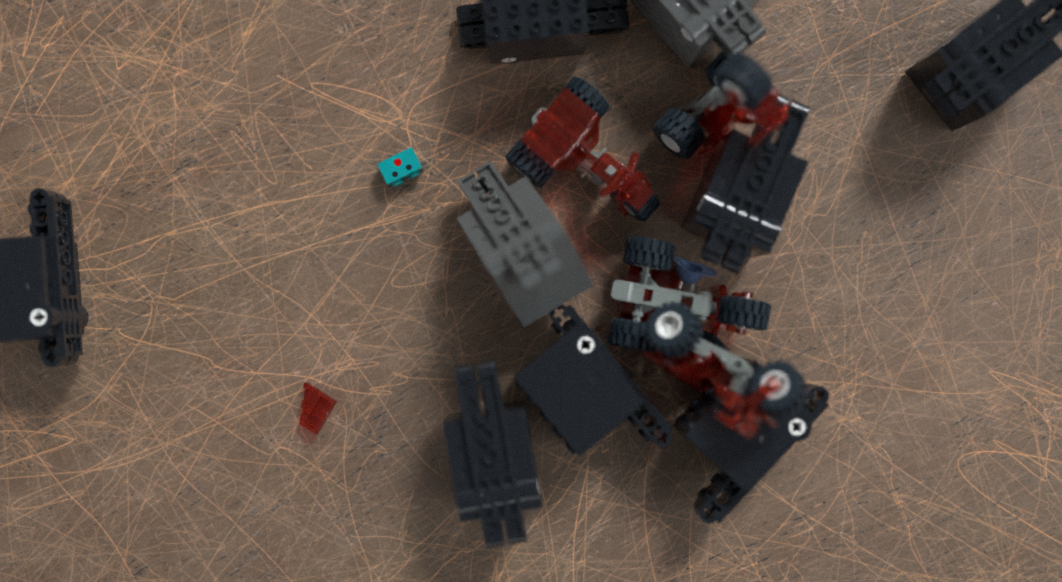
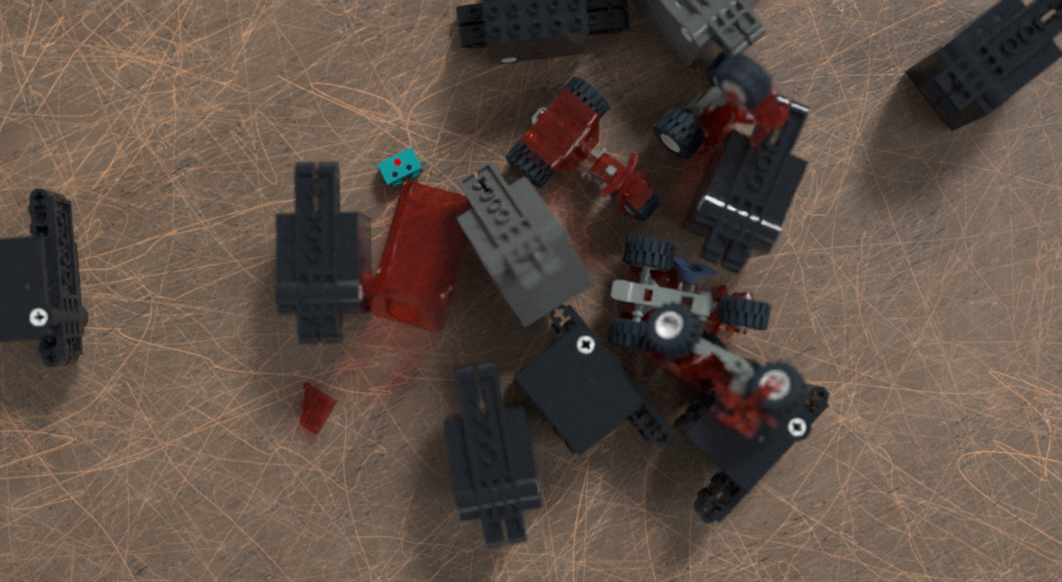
(321, 256): none -> black piece
(419, 258): none -> clear red piece

